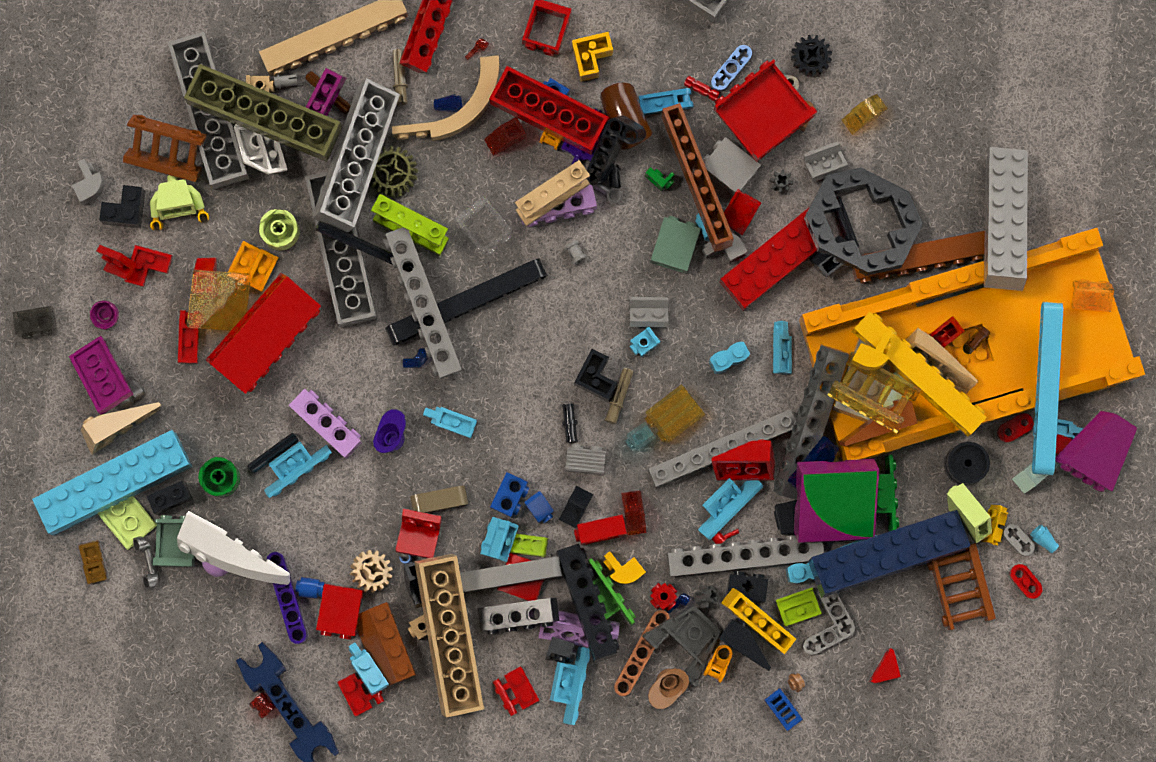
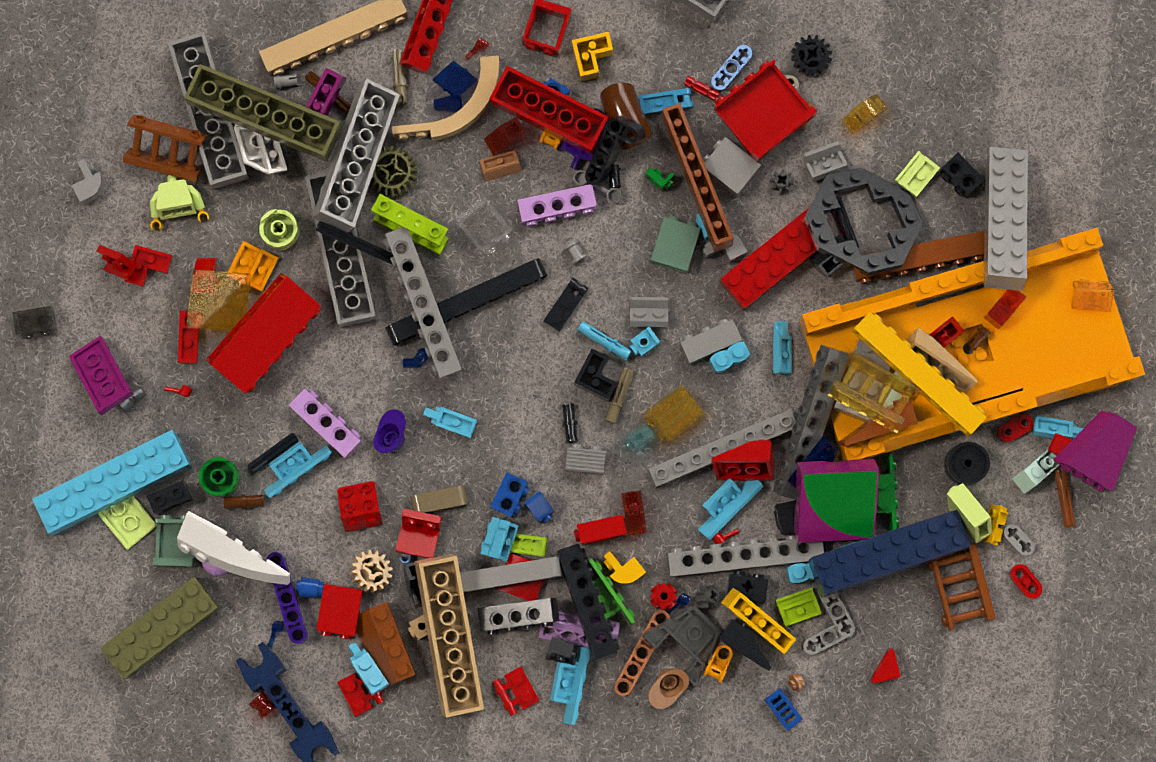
(93, 562): pearl gold slope -> none
(102, 310): magenta hair -> none
(104, 428): tan wedge -> none
(127, 213): black brick -> none
(142, 545): flat silver bar -> none
(160, 628): none -> olive brick
(184, 391): none -> red hand
(243, 501): none -> reddish brown pin
(268, 85): tan brick -> none
(276, 627): none -> clear blue hand
(359, 506): none -> red bracket
(454, 79): none -> clear blue piece
(500, 165): none -> medium nougat slope
(552, 193): tan fence -> none
(565, 305): none -> black plate
(576, 507): black slope -> none
(605, 341): none -> medium azure pin
(710, 341): none -> light grey brick
(741, 211): red plate -> none
(870, 358): yellow brick -> none
(917, 174): none -> yellowish green plate
(965, 171): none -> black brick
(1004, 308): none -> clear red slope
(1044, 538): medium azure cone -> none
(1047, 388): medium azure beam -> none
(1064, 498): none -> dark orange axle

